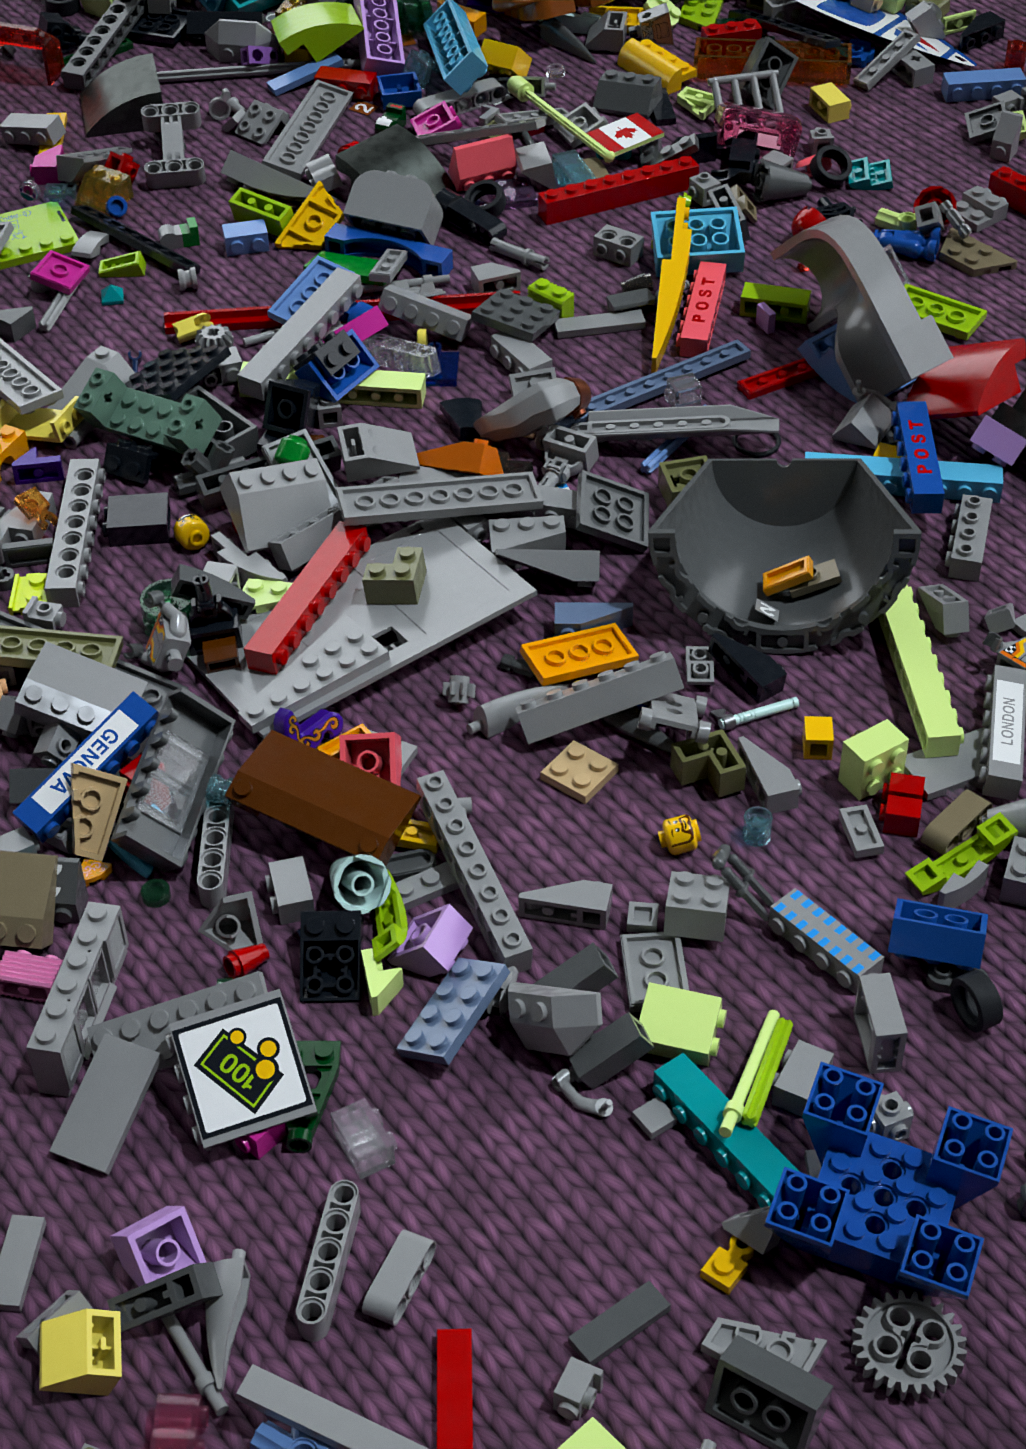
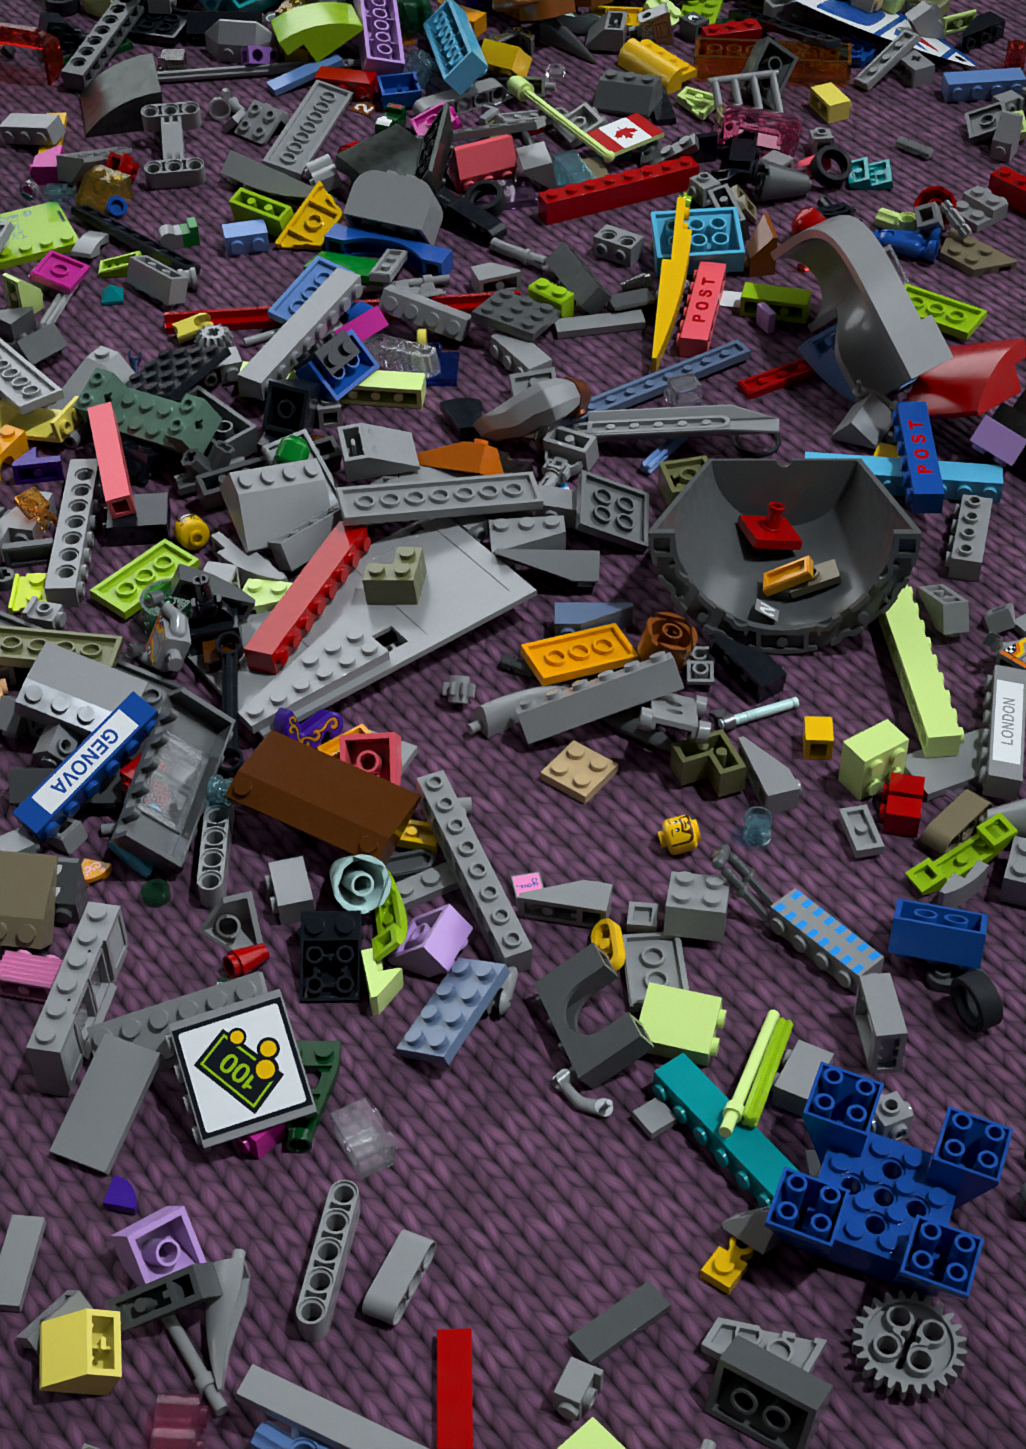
(22, 293): none -> yellowish green slope
(40, 344): none -> dark grey slope
(94, 809): tan wing -> none
(111, 460): none -> coral brick
(120, 1196): none -> dark purple tile
(123, 588): none -> lime plate
(157, 280): none -> light grey brick
(172, 60): none -> clear smoke brick
(230, 696): none -> black piece
(435, 150): none -> pearl dark grey slope
(518, 37): none -> dark grey animal
(525, 883): none -> bright pink tile
(553, 1017): light grey wedge -> none
(578, 278): none -> dark grey brick
(609, 939): none -> yellow plate
(668, 634): none -> dark orange brick
(691, 25): none -> dark grey brick
(730, 299): none -> white sticker
(757, 254): none -> dark orange slope
(770, 530): none -> red tile
(914, 148): none -> light grey axle

